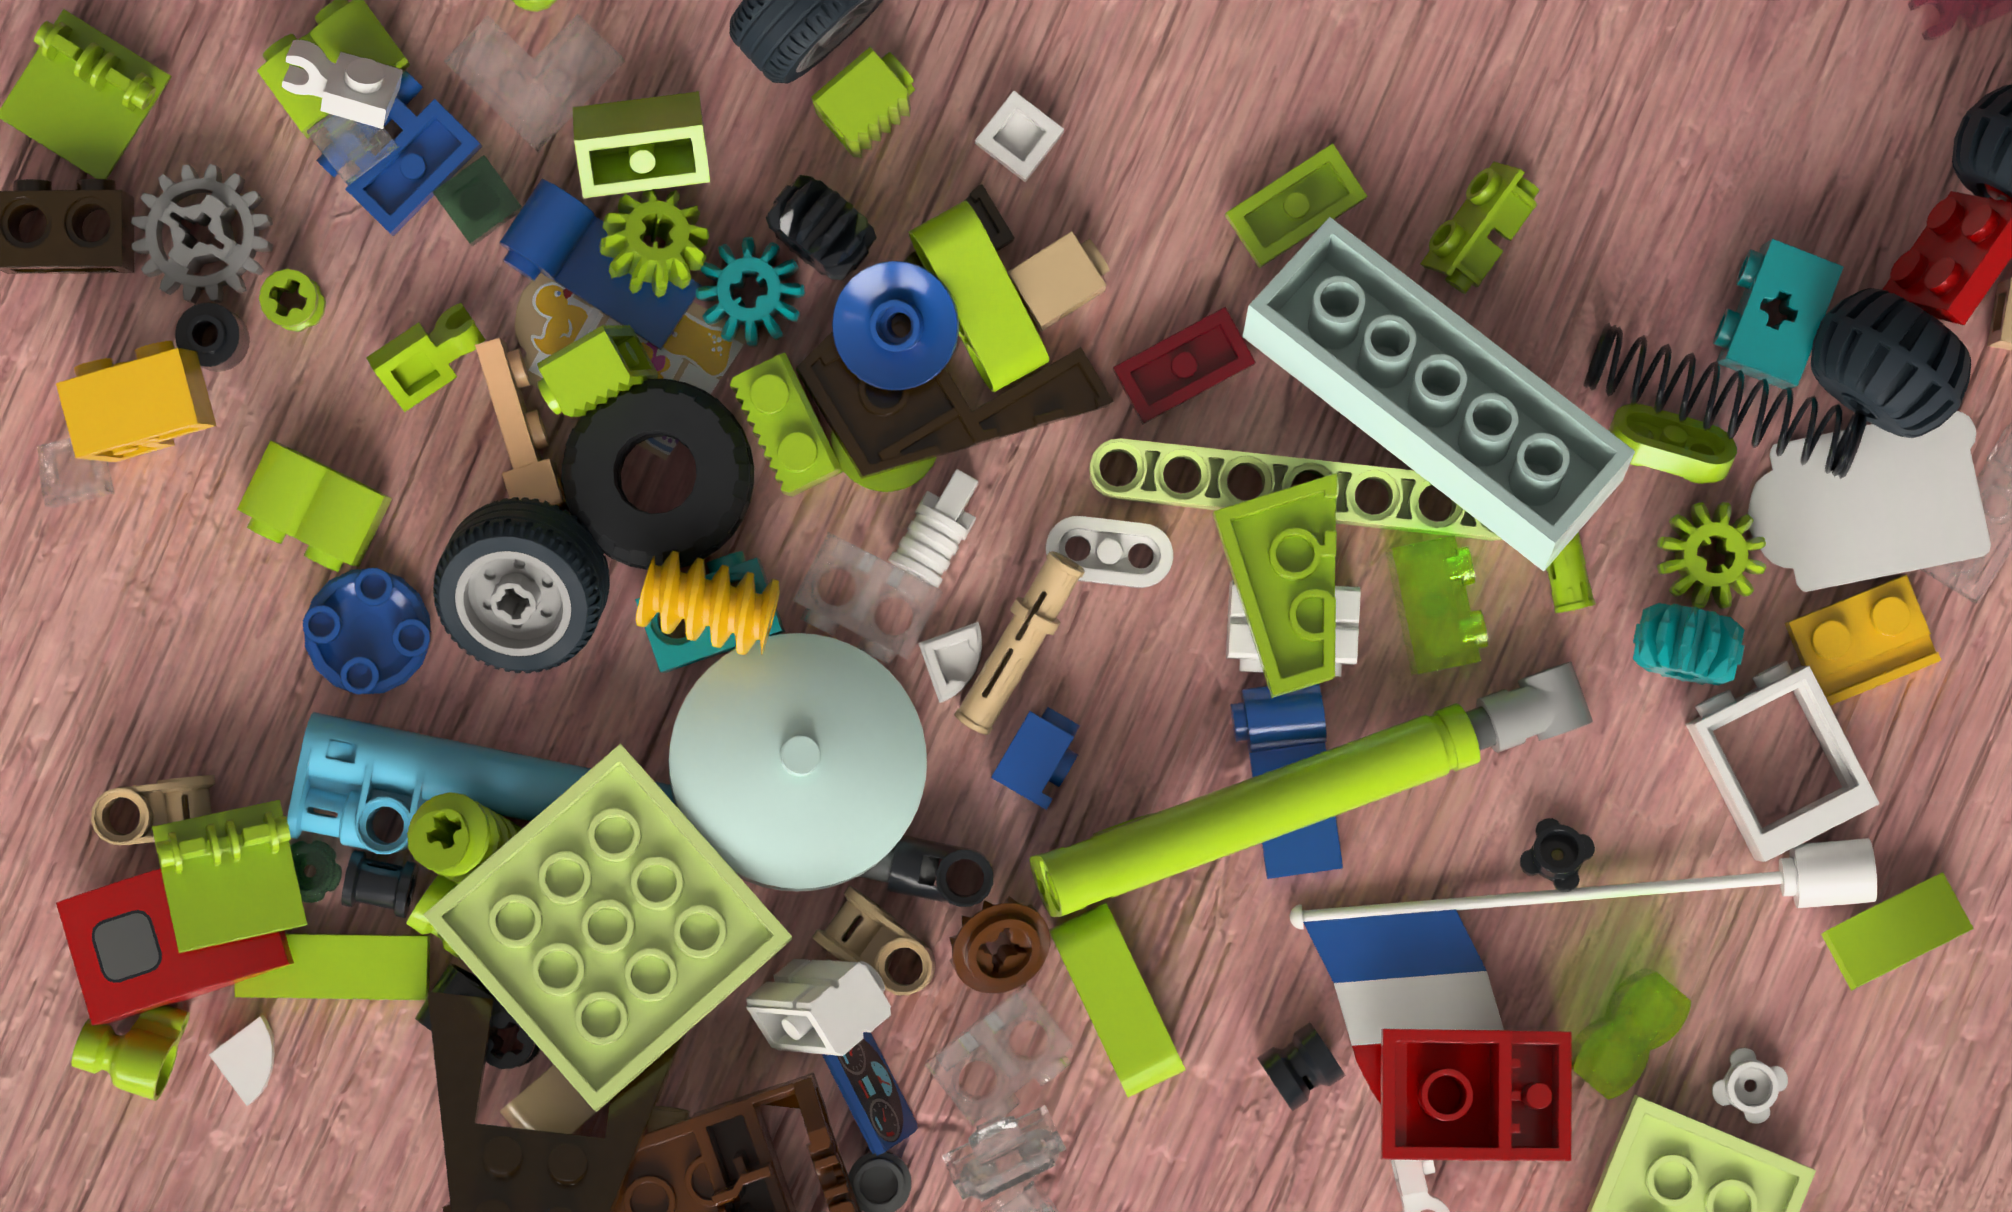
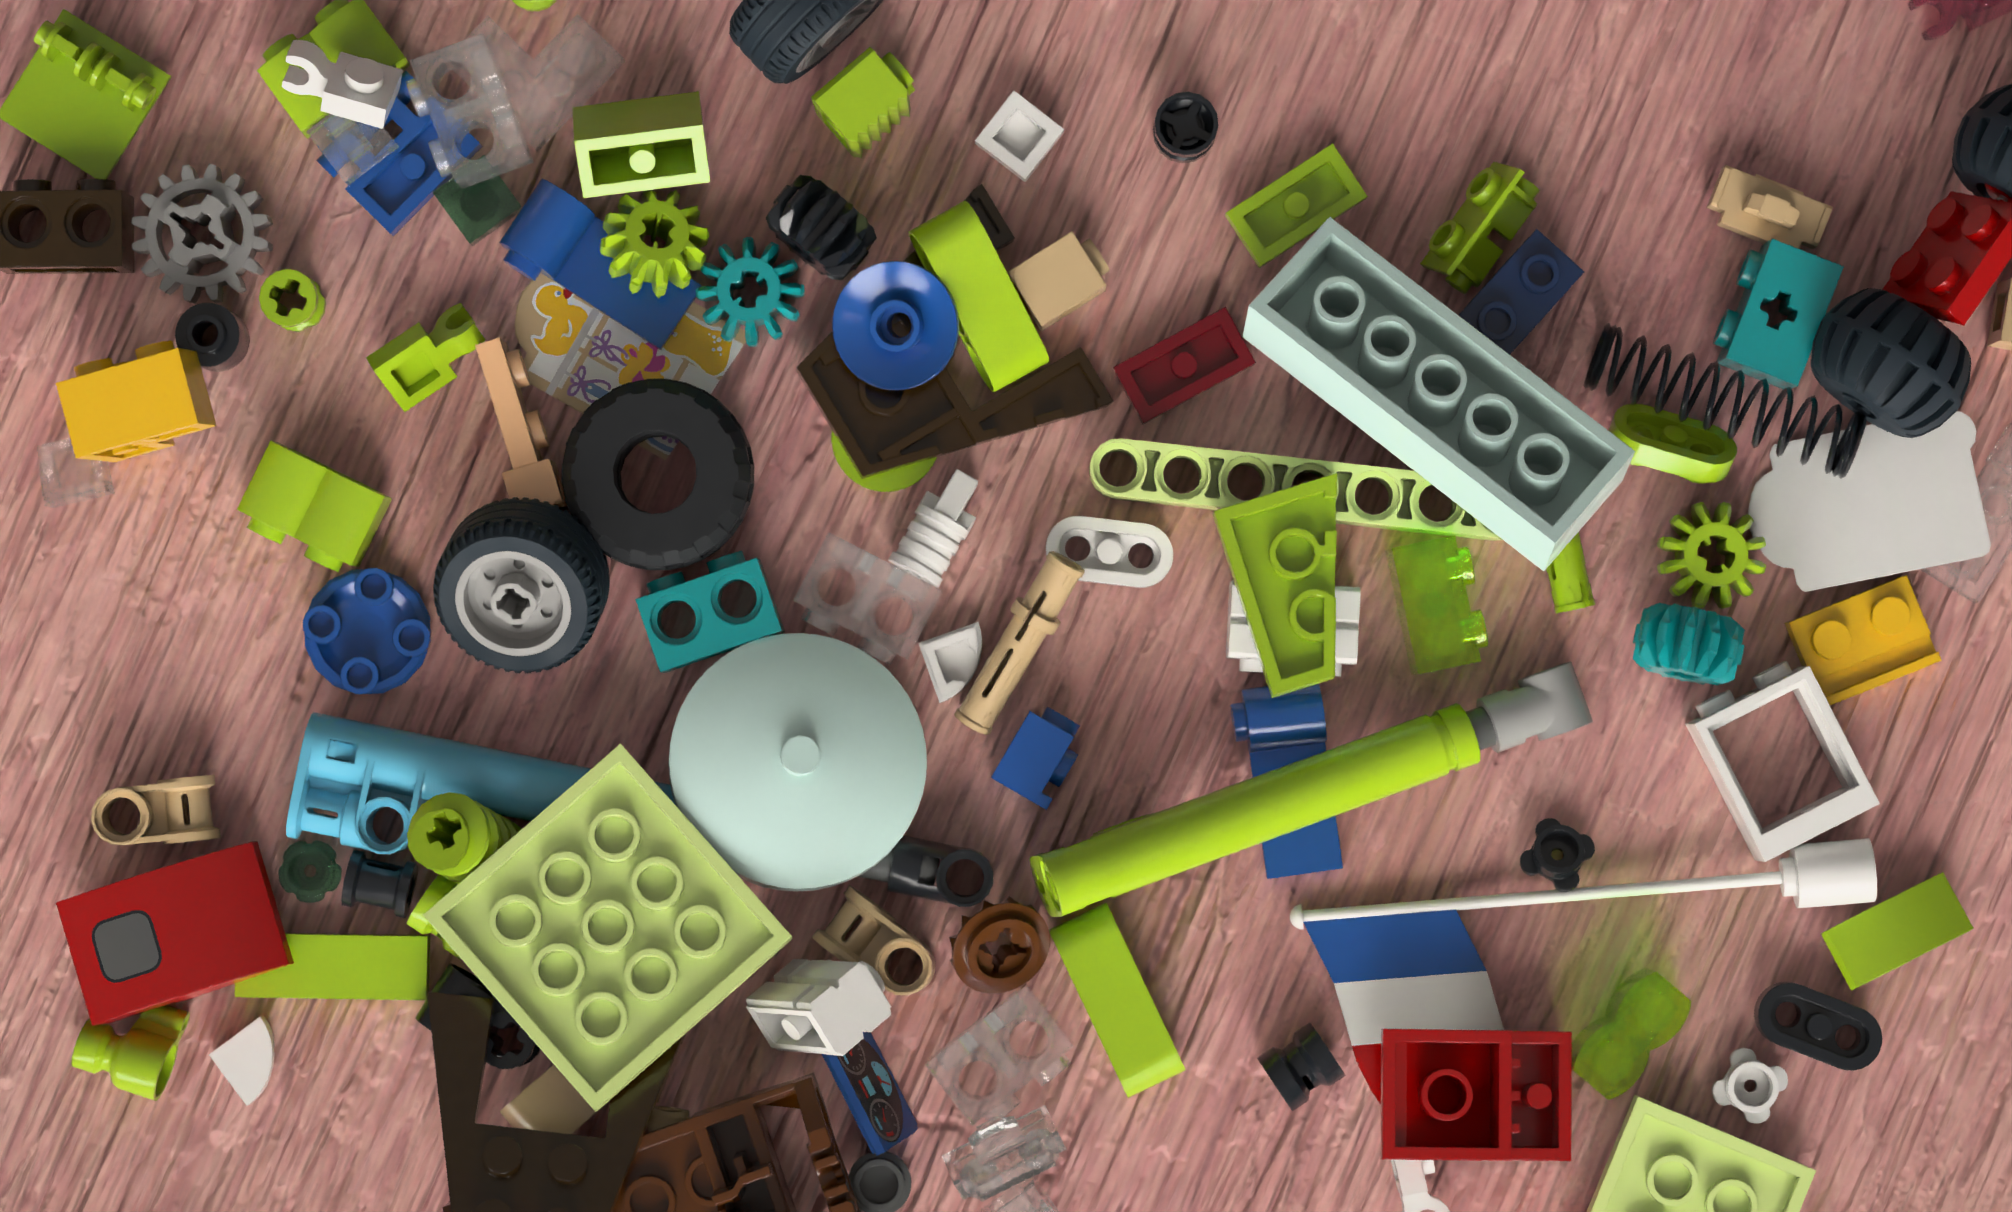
(229, 876): lime hinge -> none
(483, 106): none -> clear brick
(594, 370): lime brick -> none
(708, 603): yellow piece -> none
(785, 425): lime brick -> none
(1188, 117): none -> black wheel
(1521, 292): none -> dark blue brick
(1767, 209): none -> tan piece
(1817, 1024): none -> black plate

